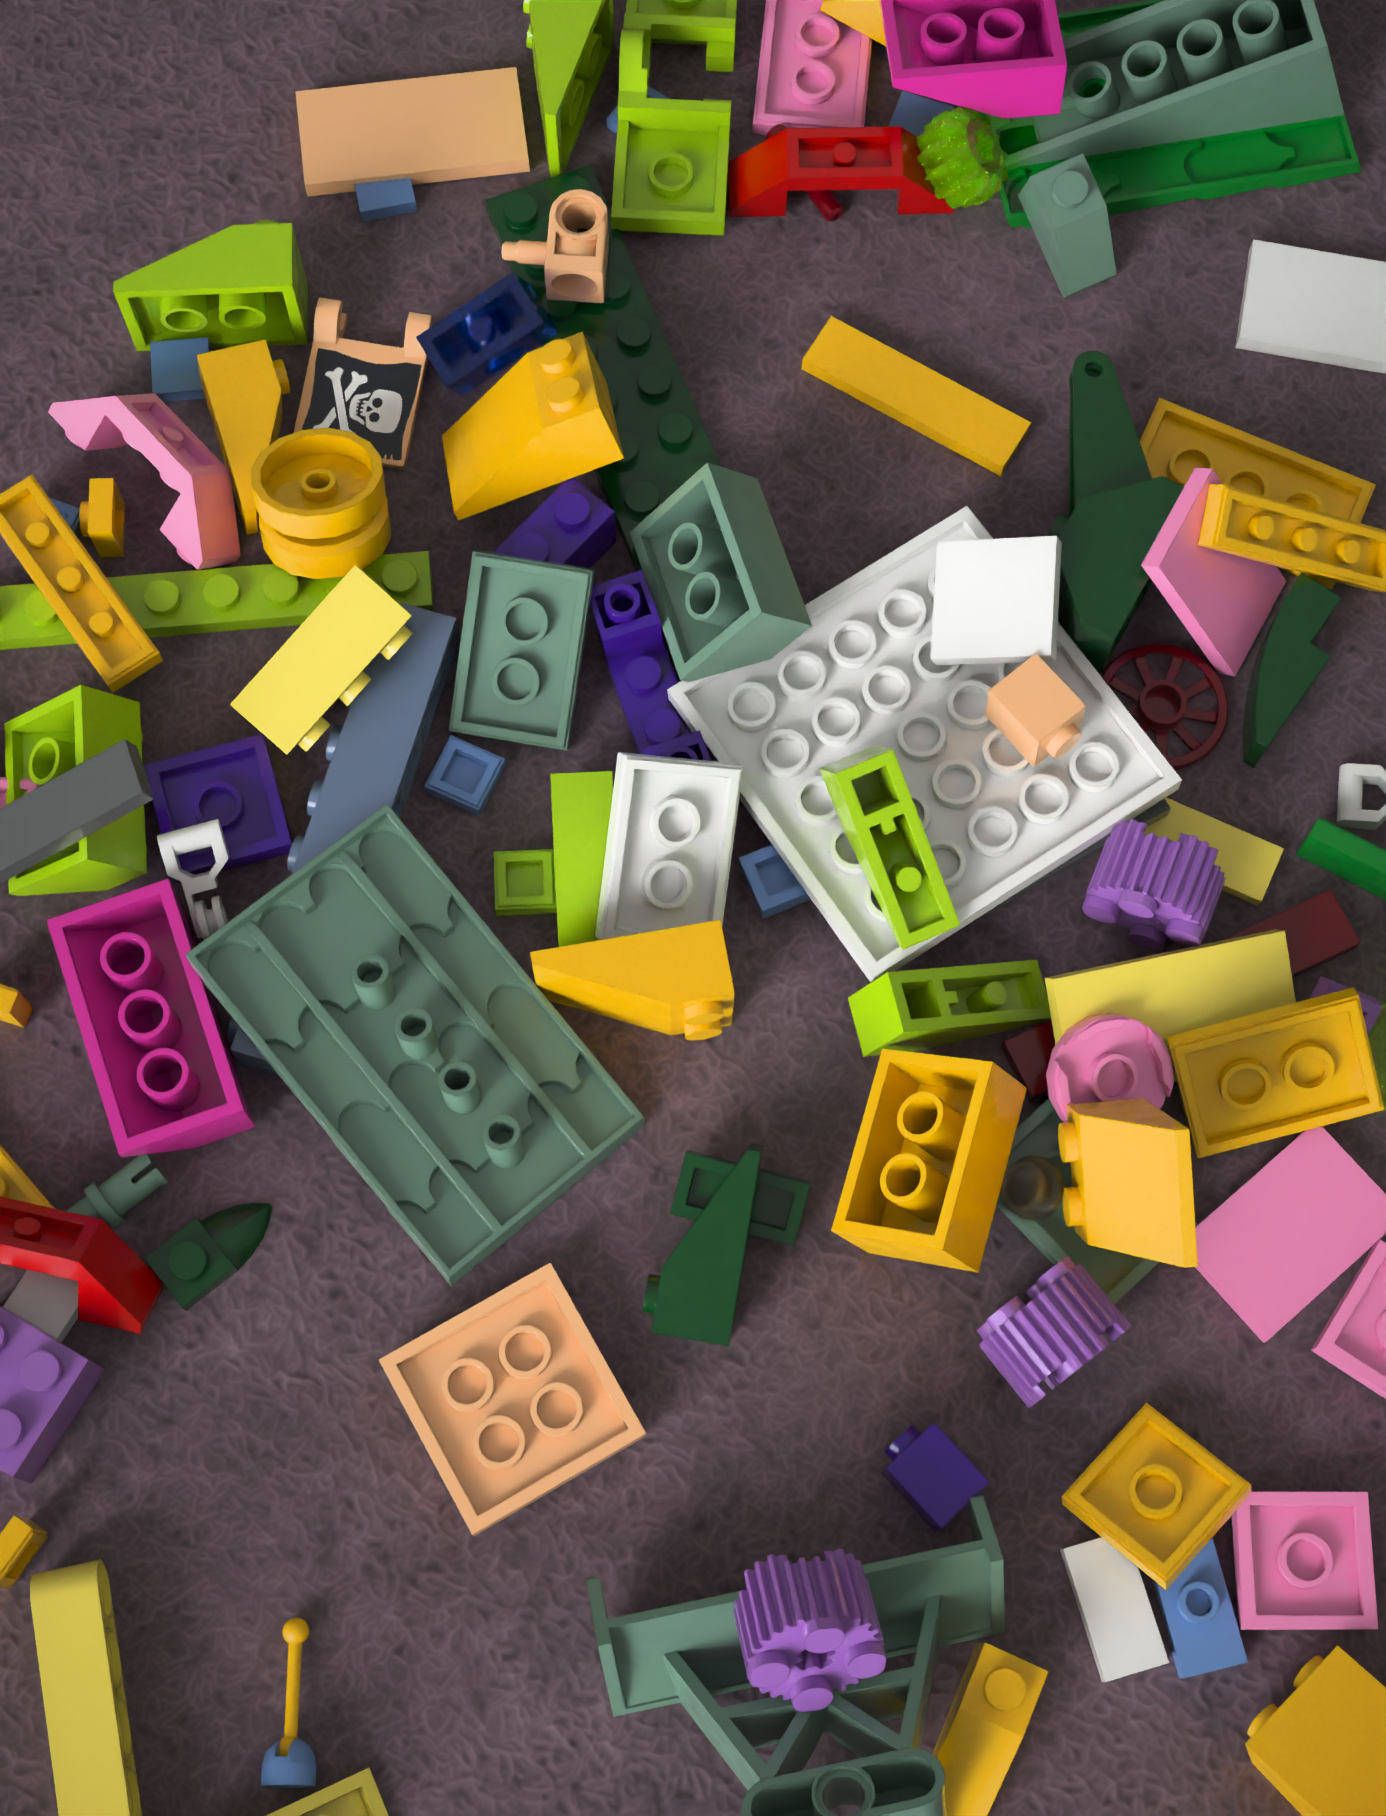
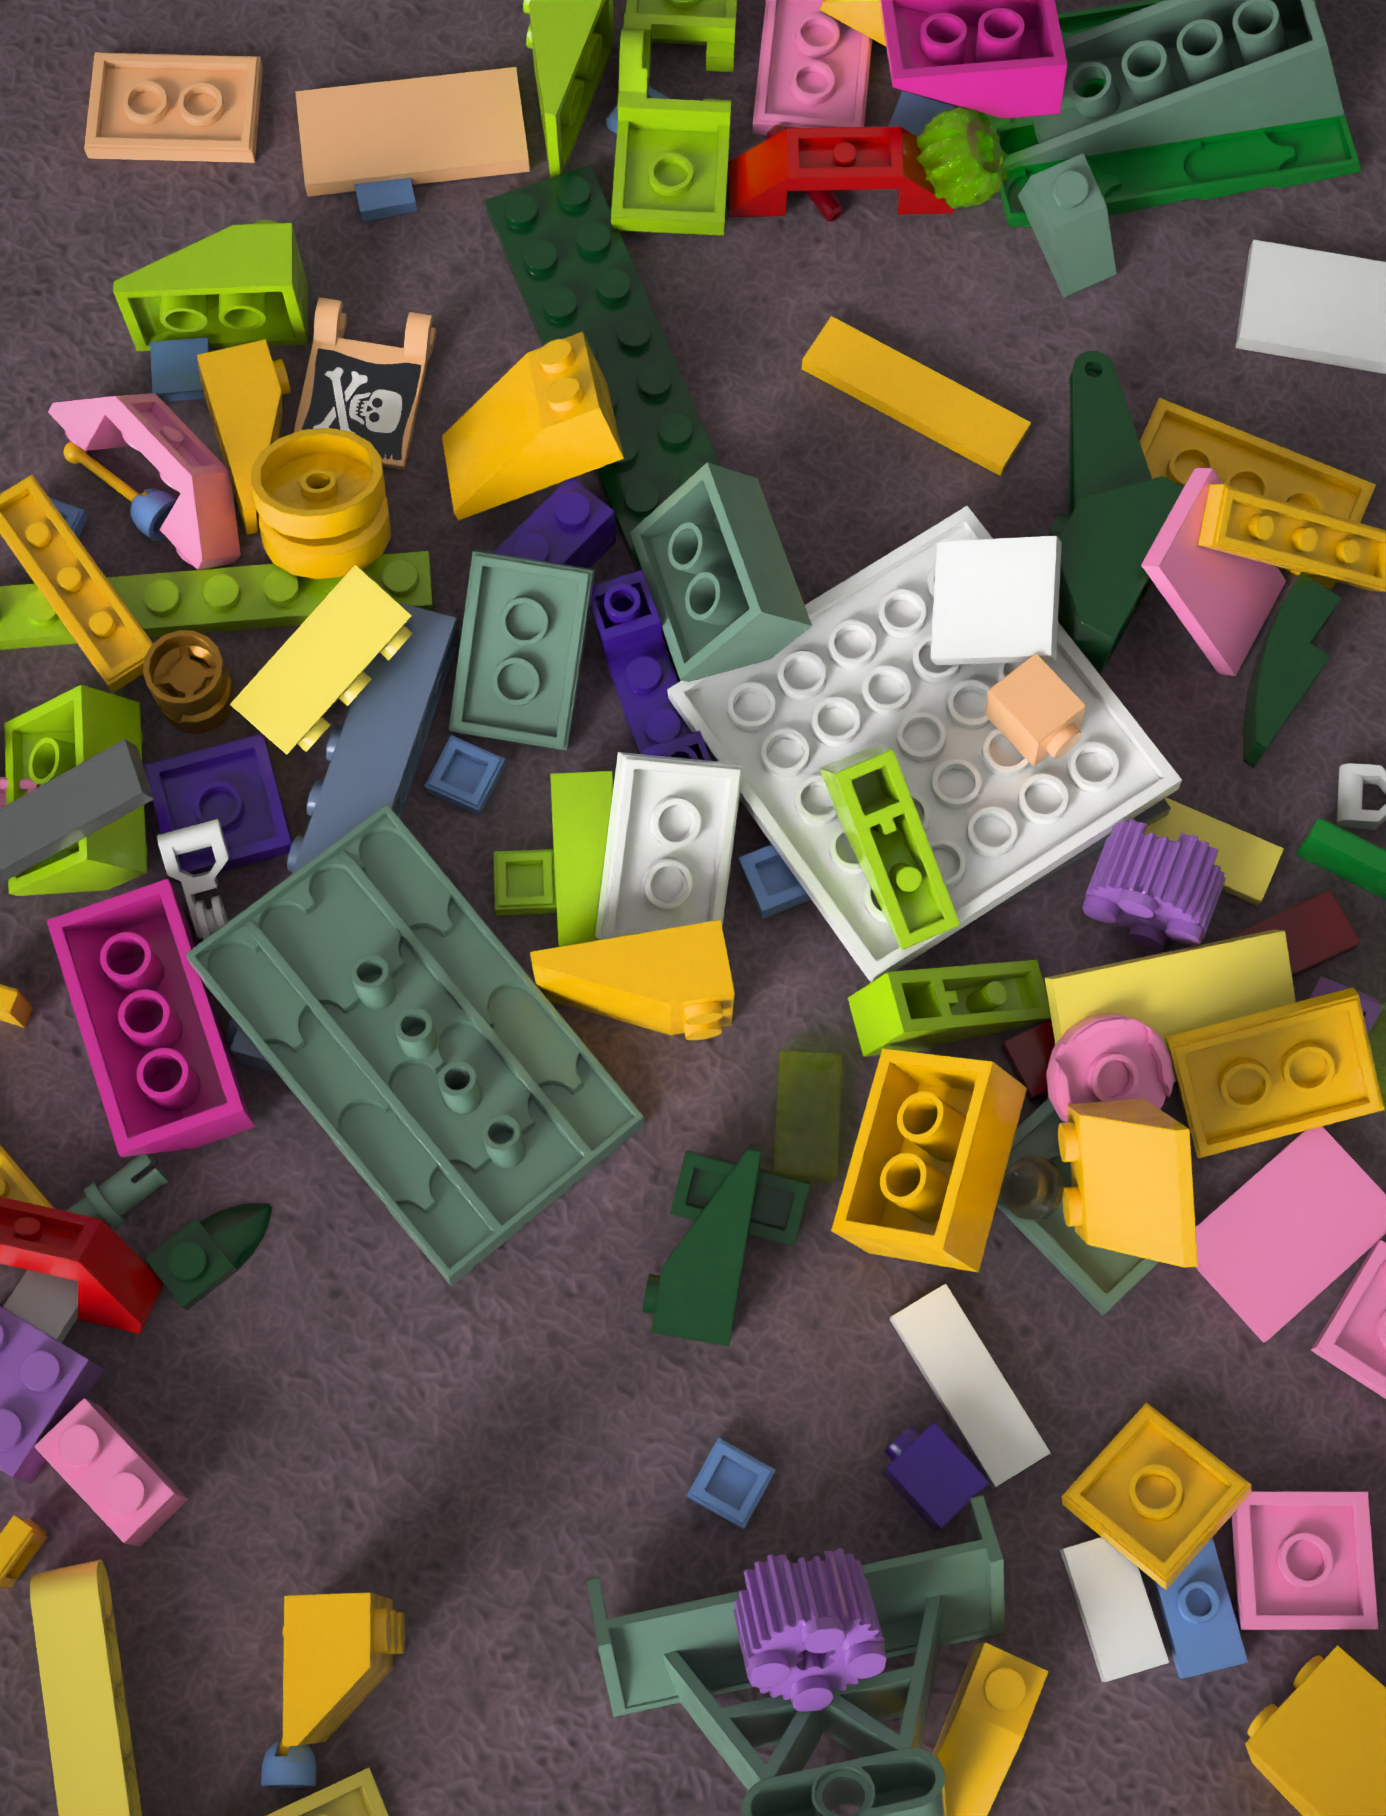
(104, 517): yellow plate -> none
(111, 1473): none -> bright pink brick
(147, 509): none -> hinge
(174, 107): none -> light nougat tile
(189, 681): none -> pearl gold wheel
(334, 1659): none -> yellow slope
(487, 334): clear blue brick -> none
(512, 1398): light nougat plate -> none
(572, 260): light nougat piece -> none
(730, 1483): none -> medium blue tile
(808, 1115): none -> clear neon green tile
(969, 1386): none -> white tile
(1052, 1332): medium lavender brick -> none
(1163, 703): dark red wheel -> none

